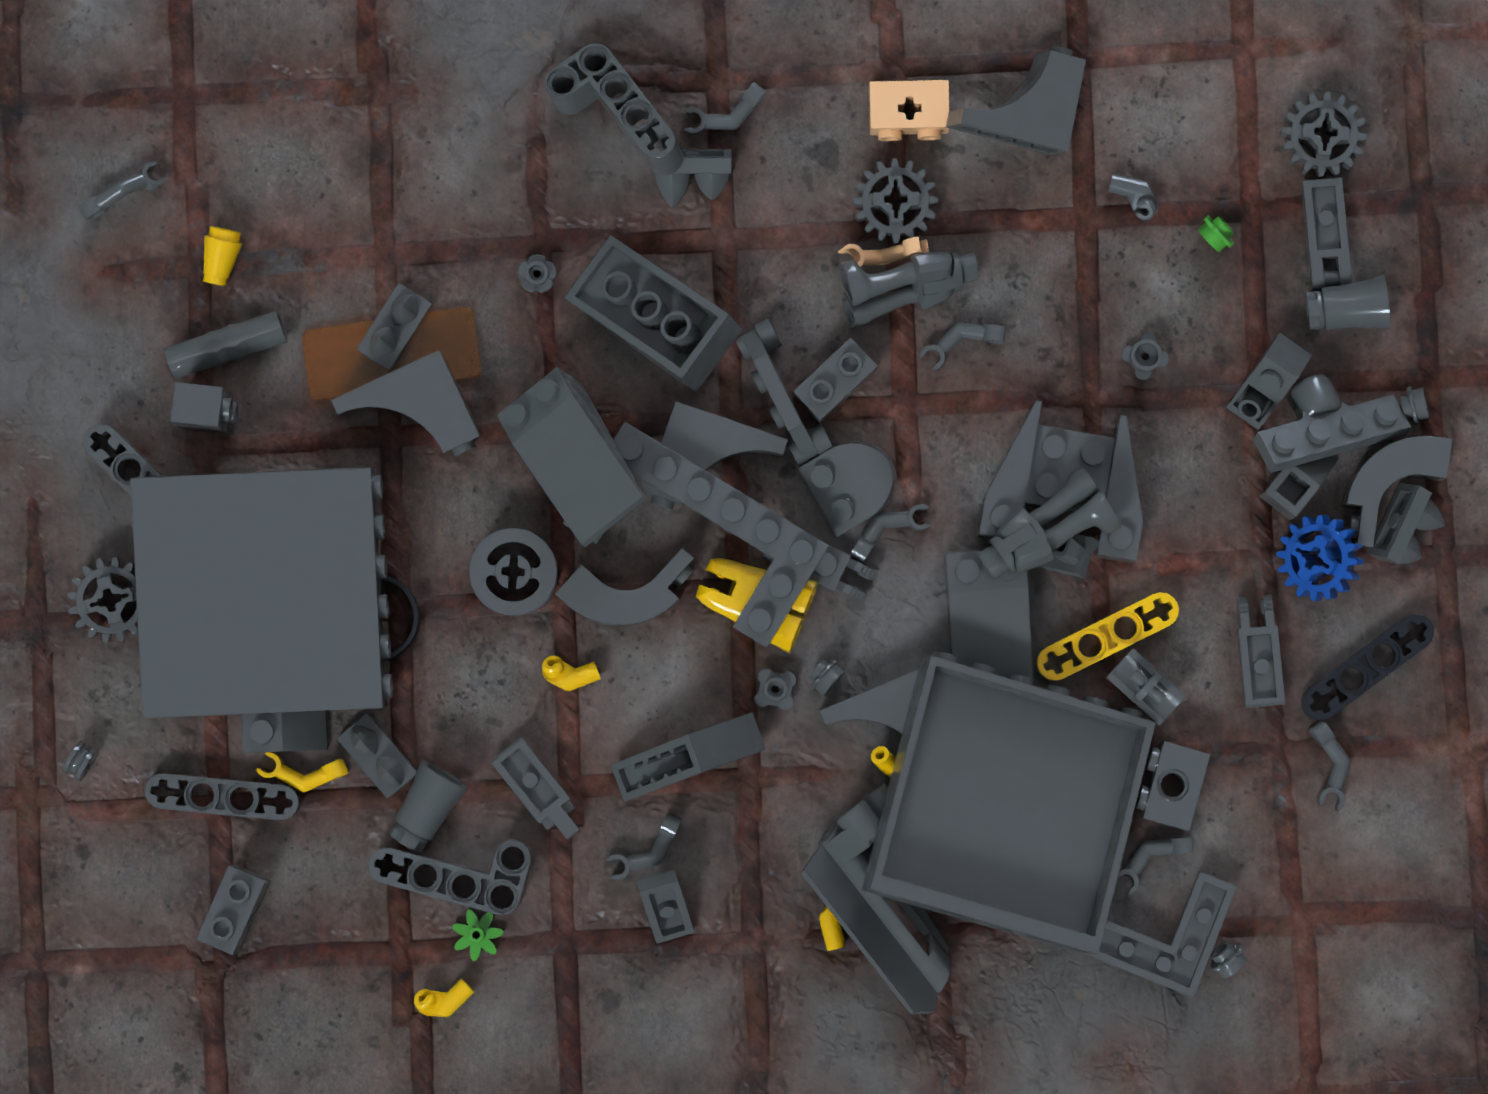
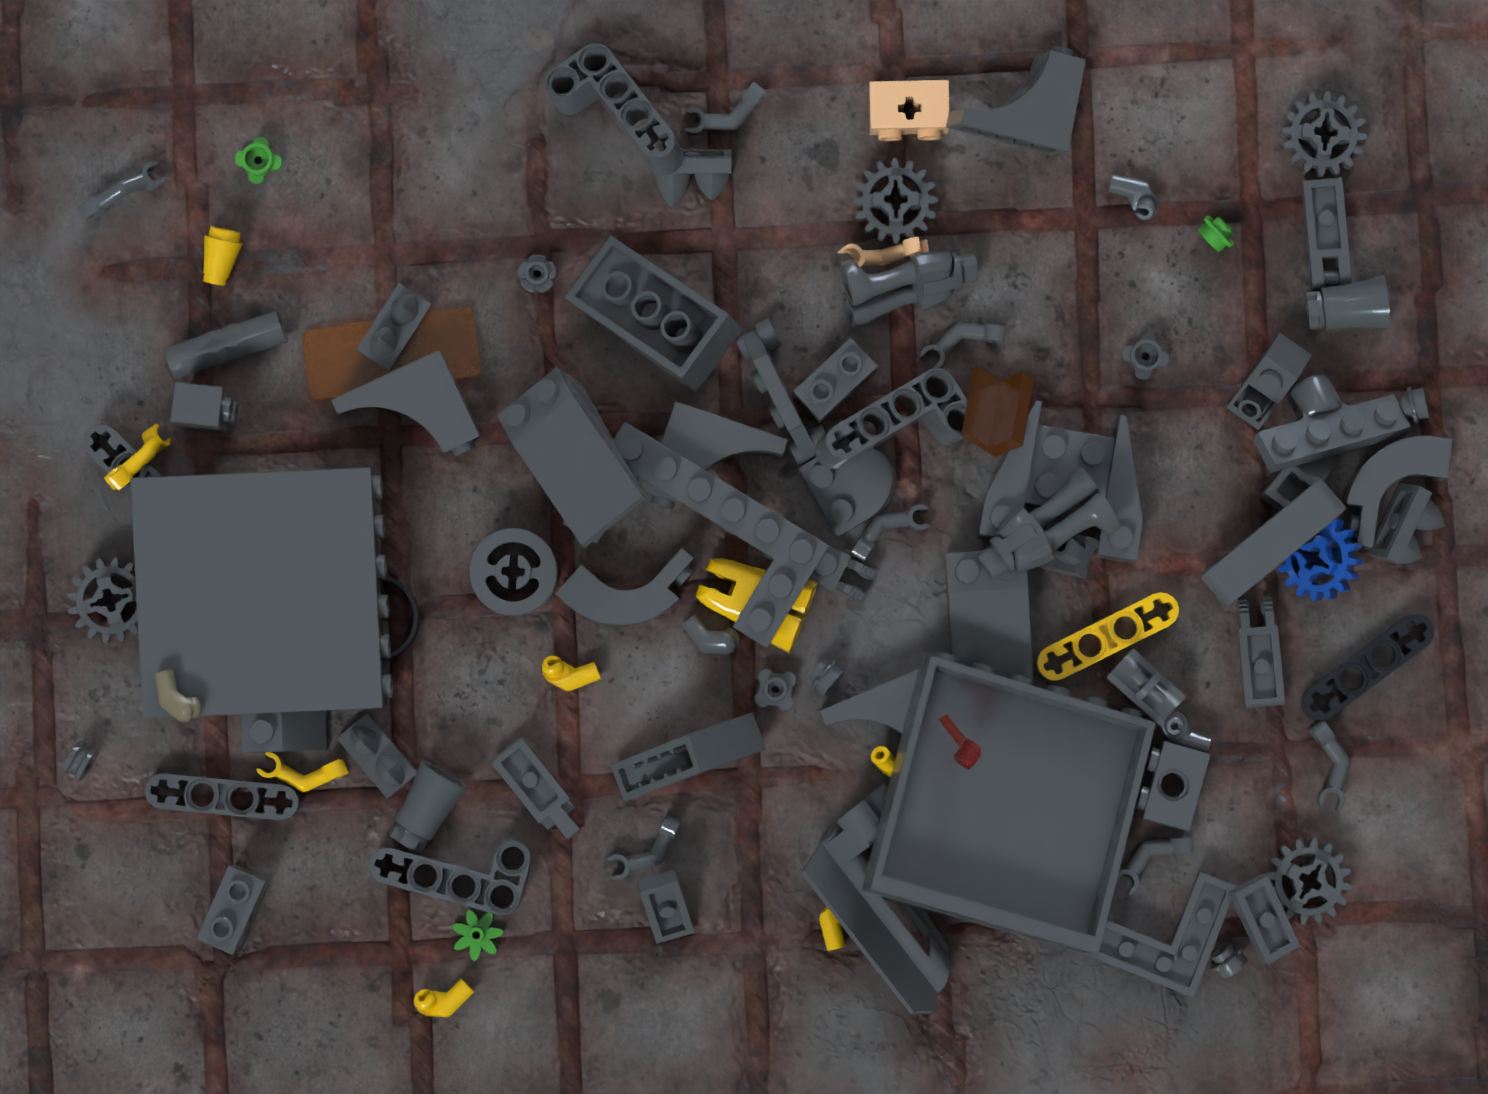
(152, 445): none -> yellow arm
(172, 701): none -> dark tan arm
(247, 158): none -> bright green plate
(711, 641): none -> dark grey arm
(889, 422): none -> dark grey beam
(969, 750): none -> clear red hand
(997, 411): none -> reddish brown panel
(1181, 733): none -> flat silver arm
(1264, 919): none -> dark grey tile
(1272, 542): none -> dark grey beam
(1318, 864): none -> dark grey gear

